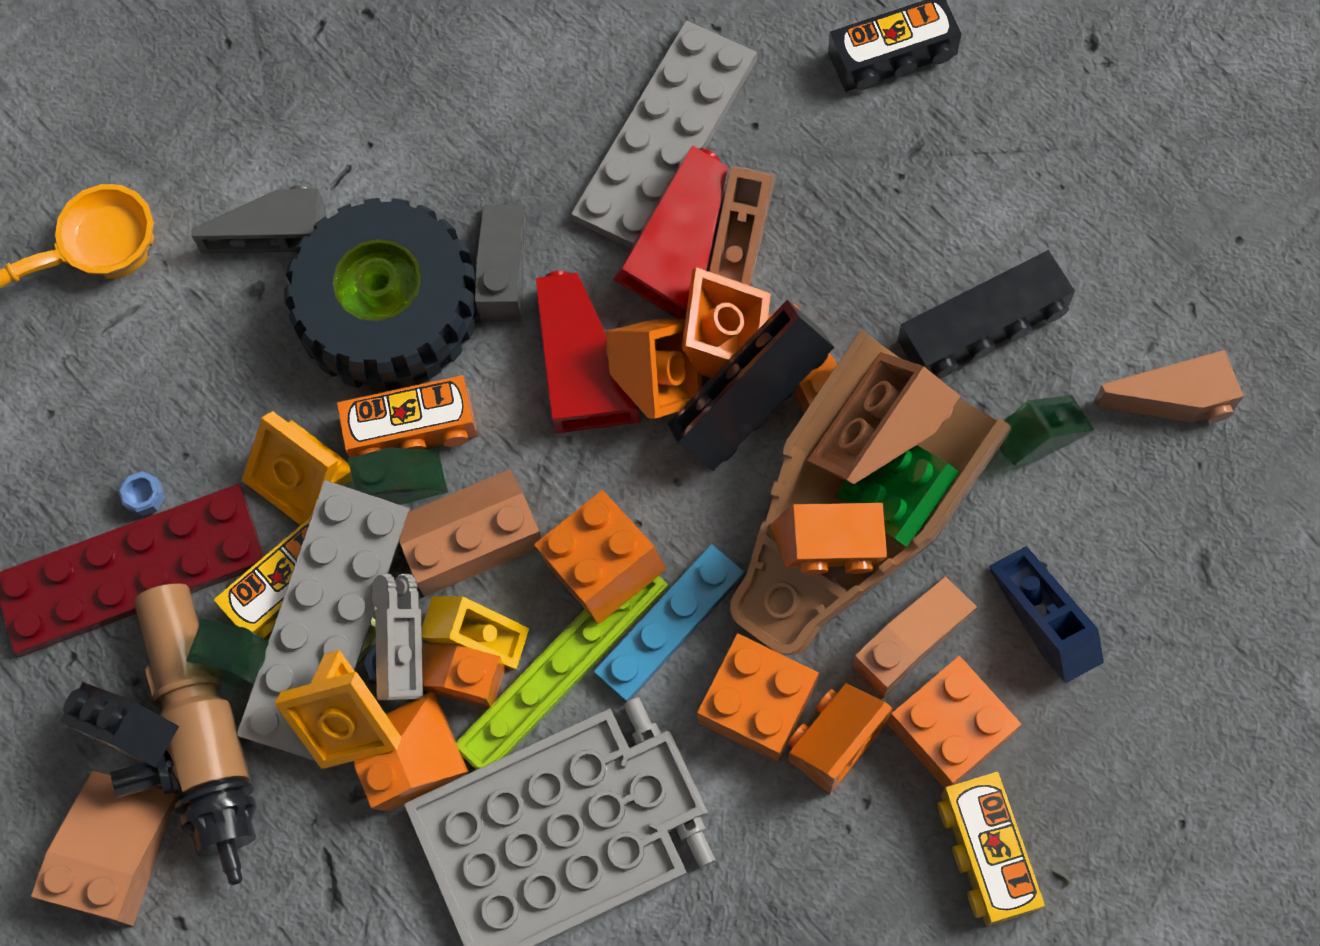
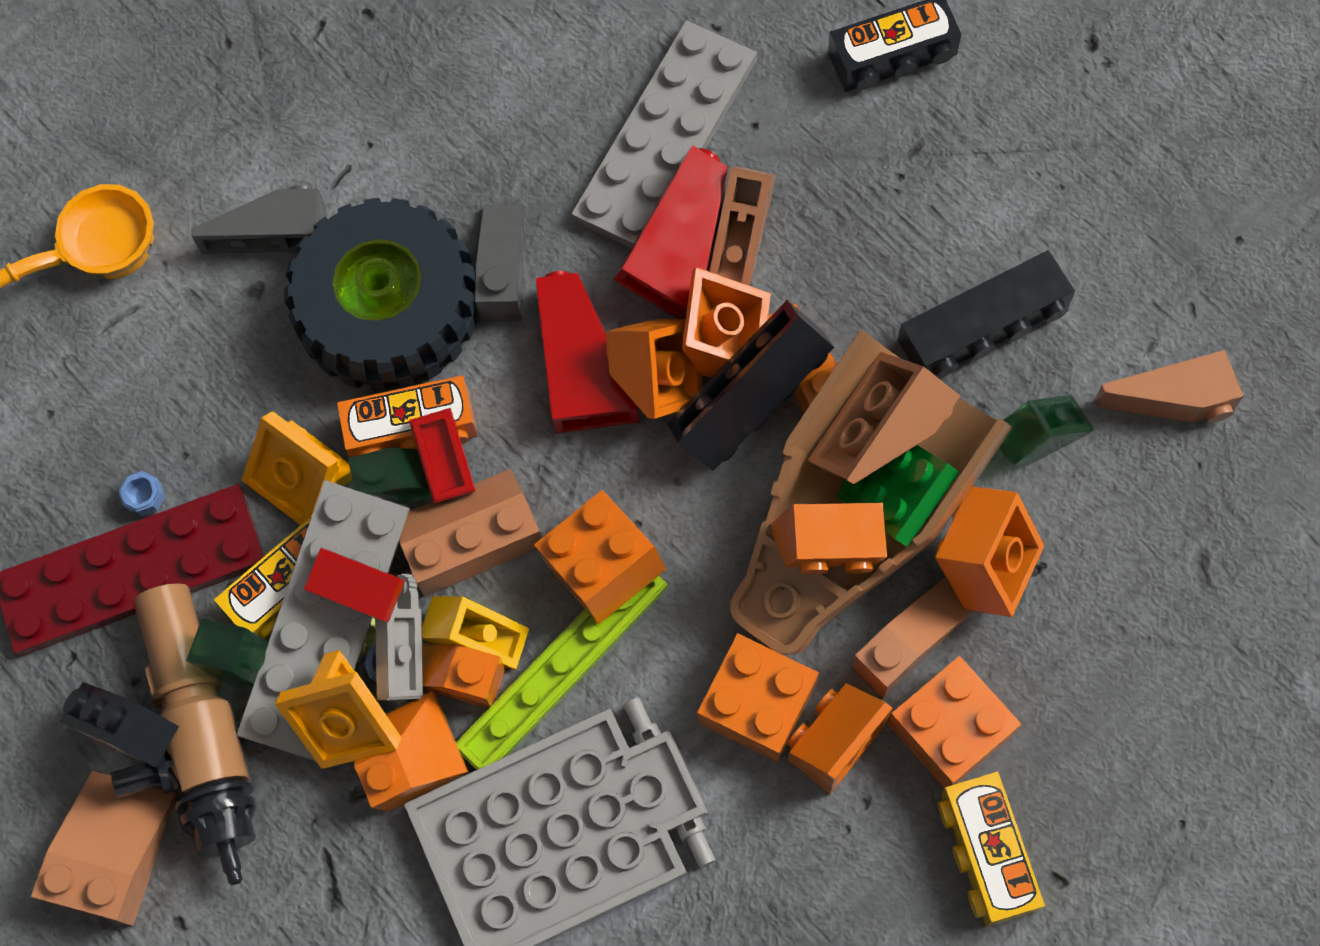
(354, 584): none -> red tile
(442, 455): none -> red tile
(669, 623): dark azure plate -> none
(990, 551): none -> orange brick
(1049, 615): dark blue slope -> none

